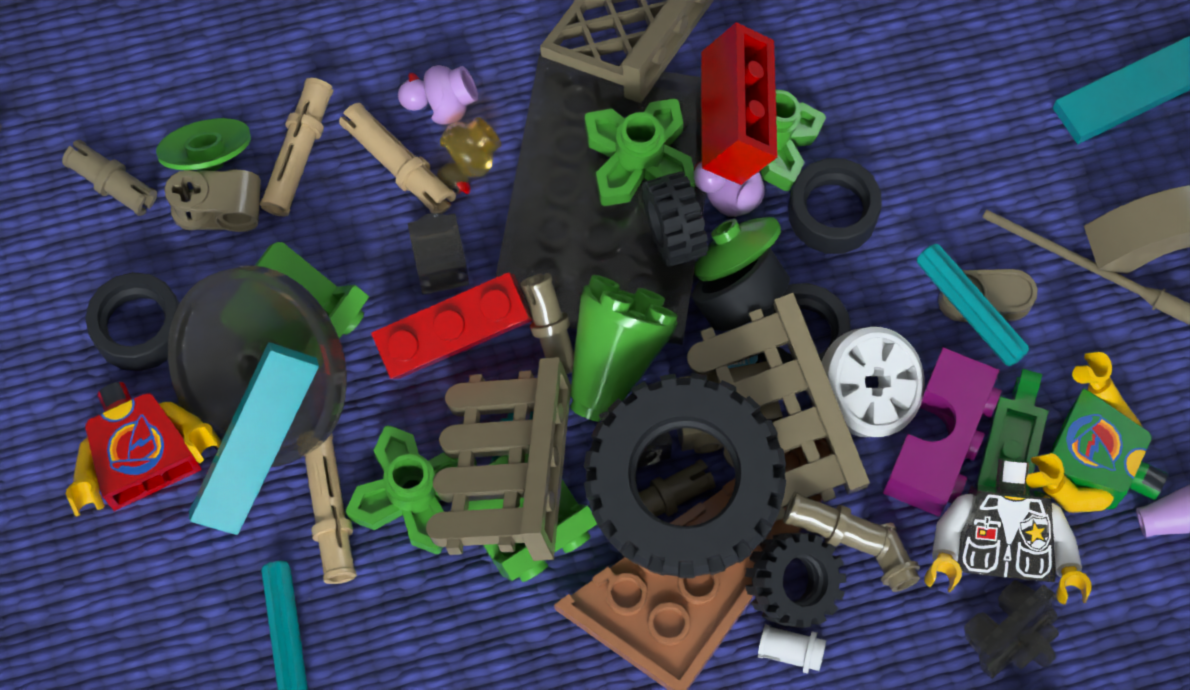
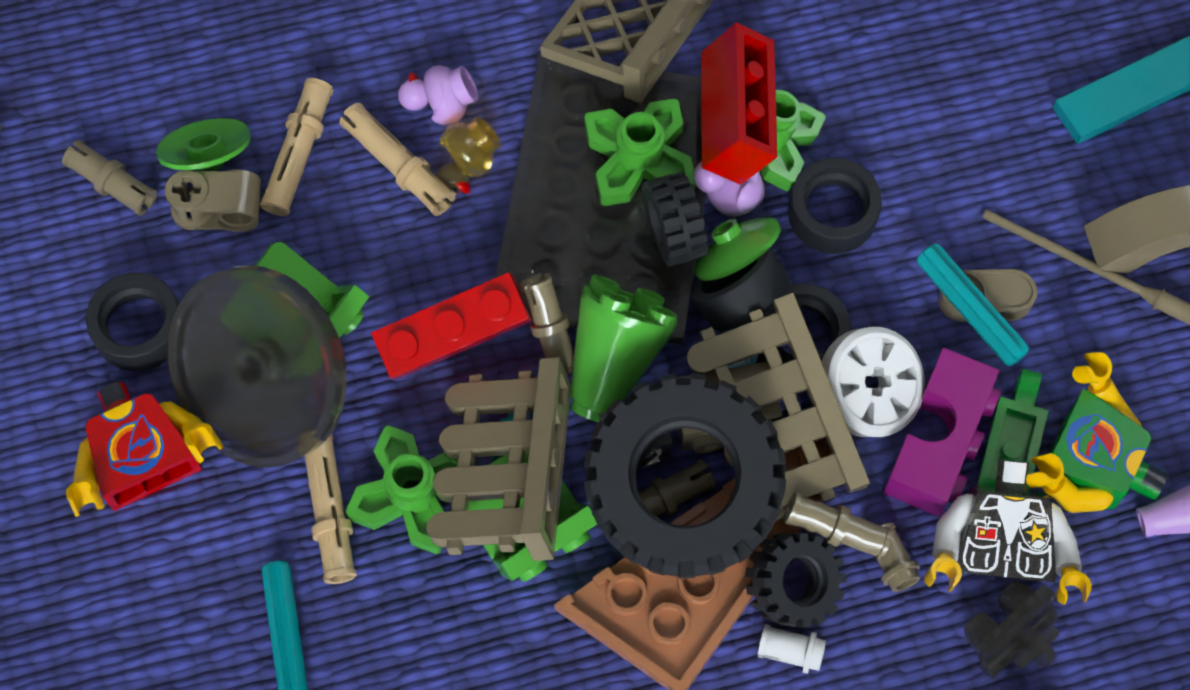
(253, 438): tile -> none
(438, 252): clear smoke brick -> none

